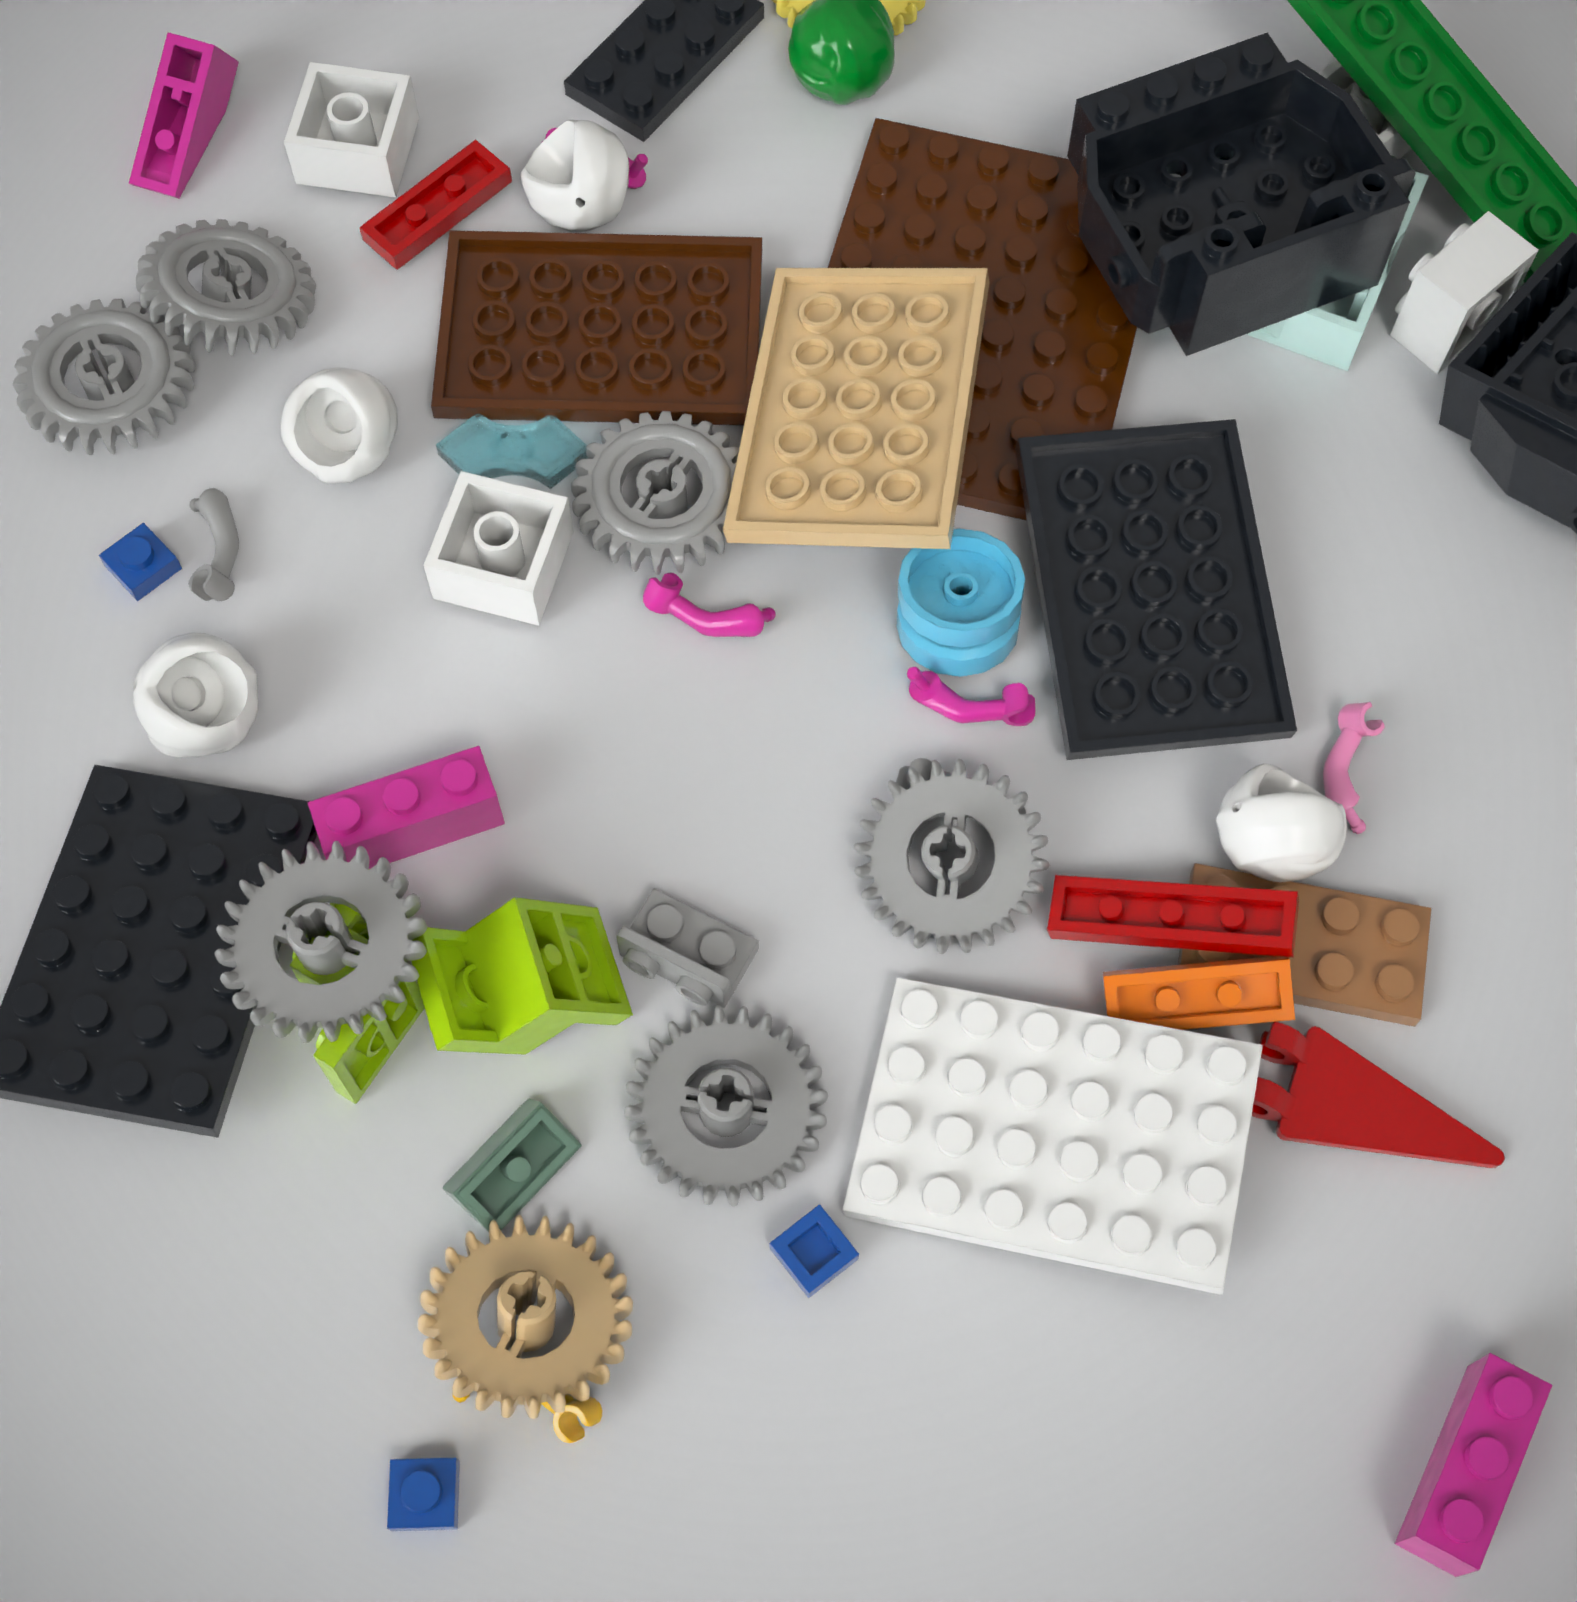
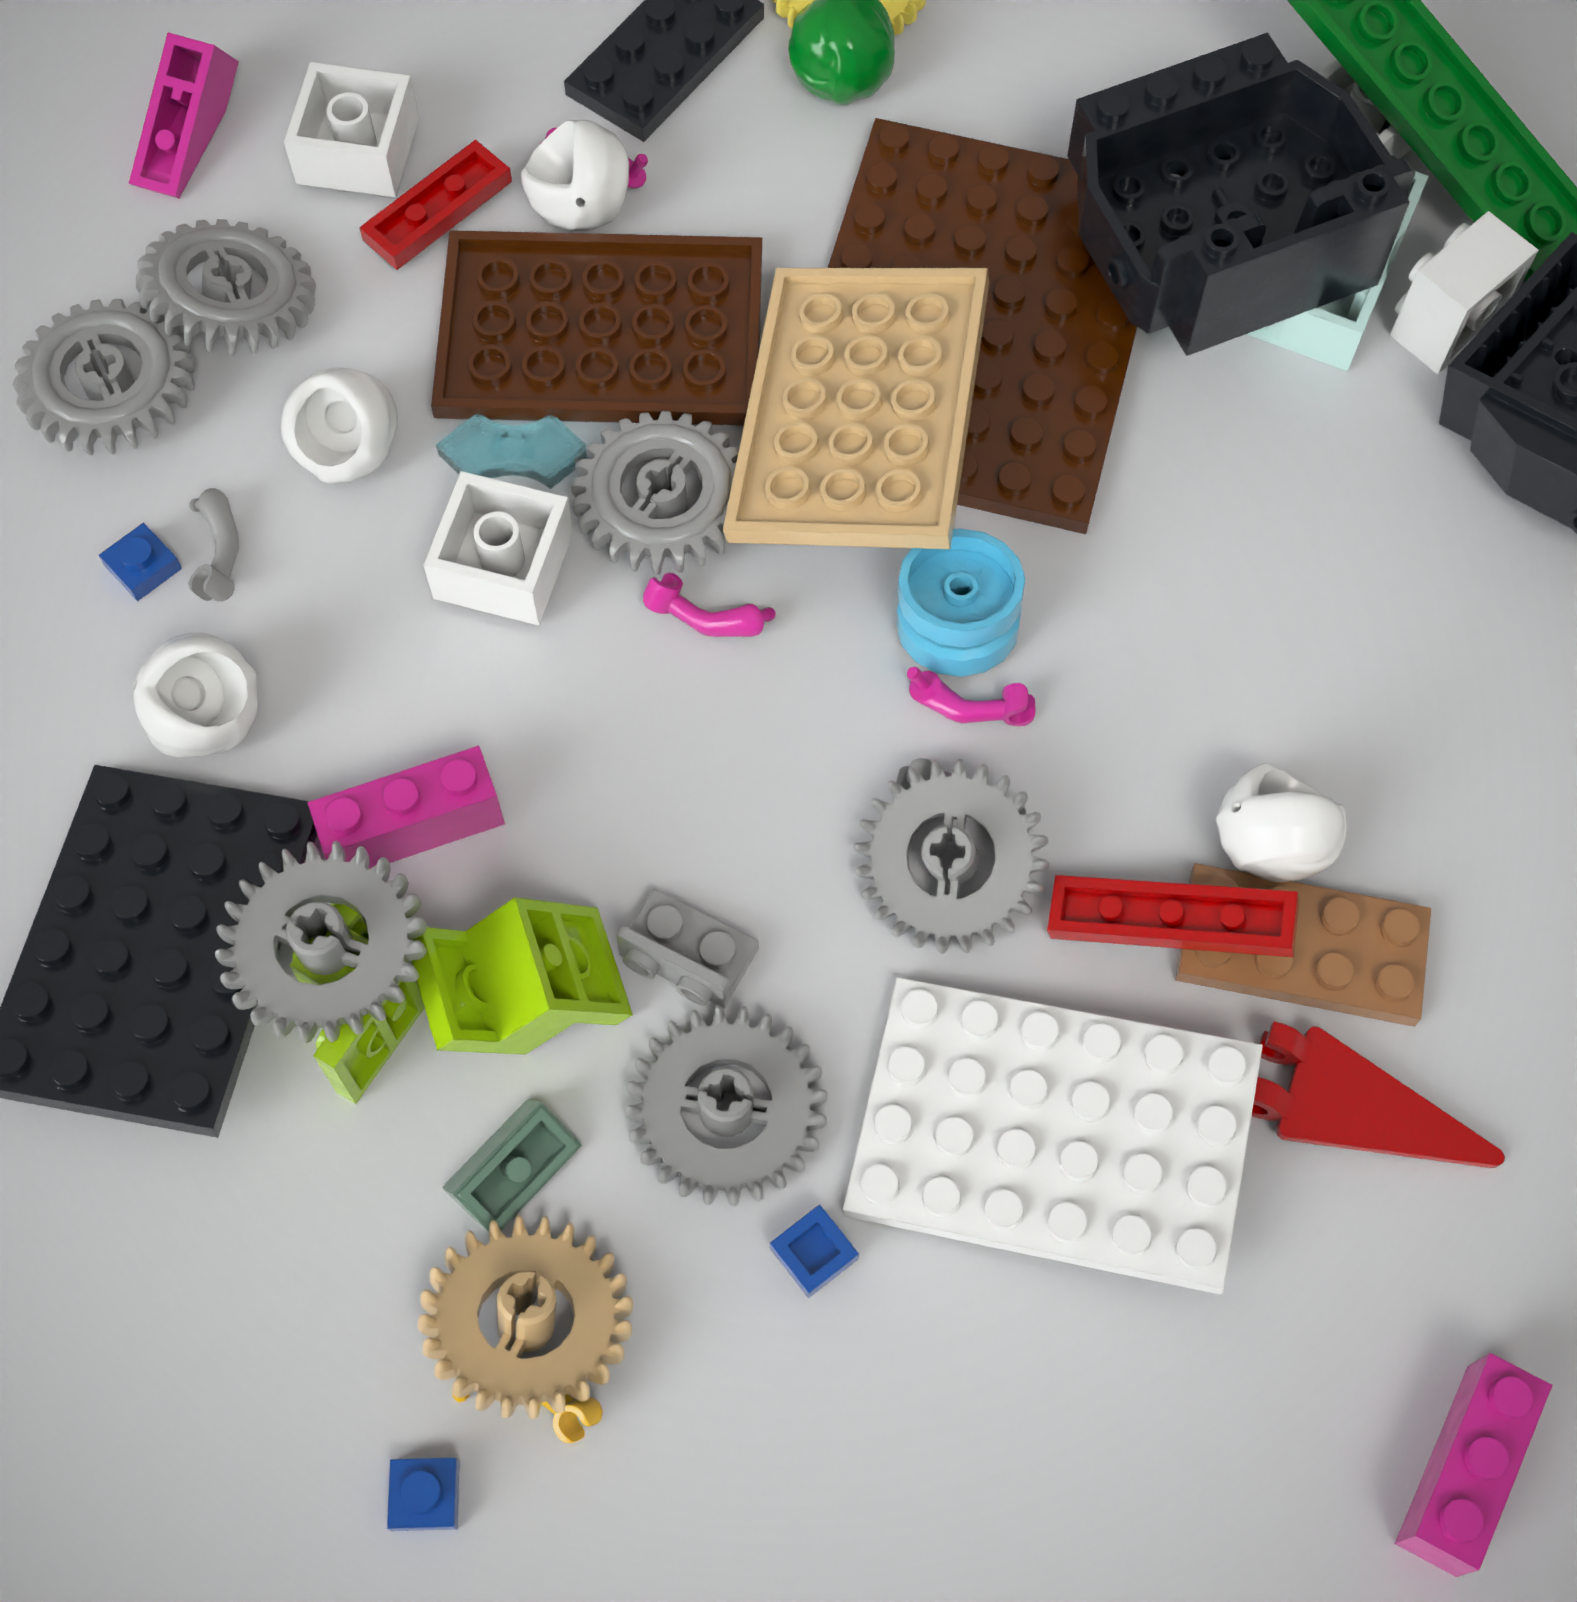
(1153, 590): black plate -> none
(1203, 993): orange plate -> none
(1335, 772): bright pink piece -> none

